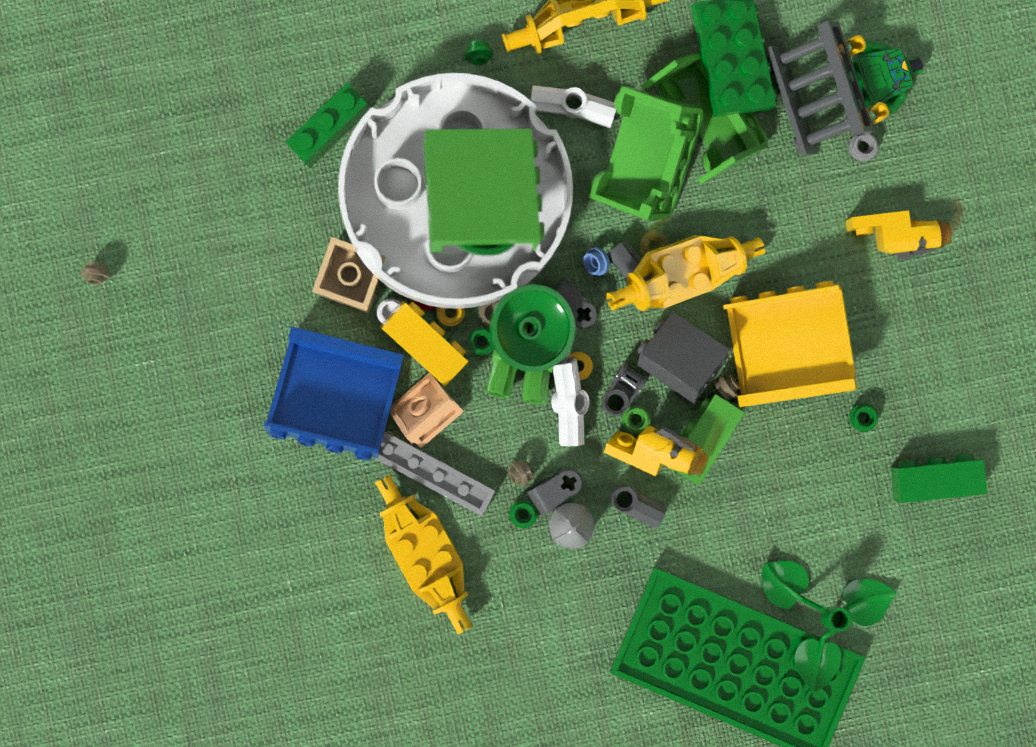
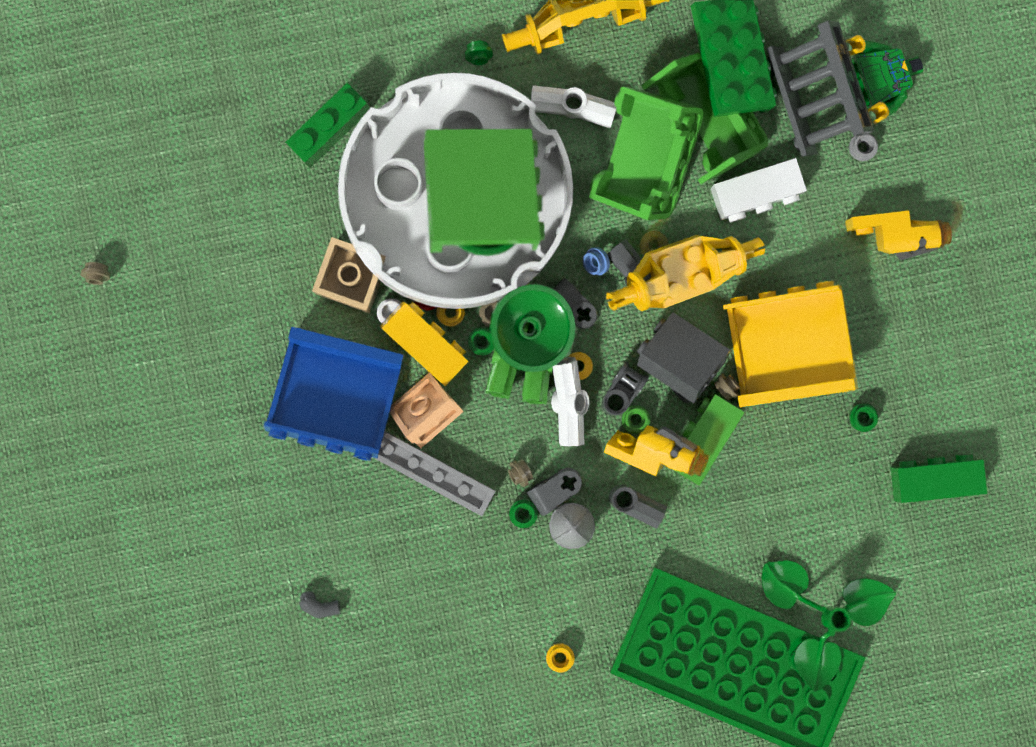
(317, 609): none -> dark grey arm
(424, 553): yellow plate -> none
(560, 666): none -> yellow plate
(758, 190): none -> white brick

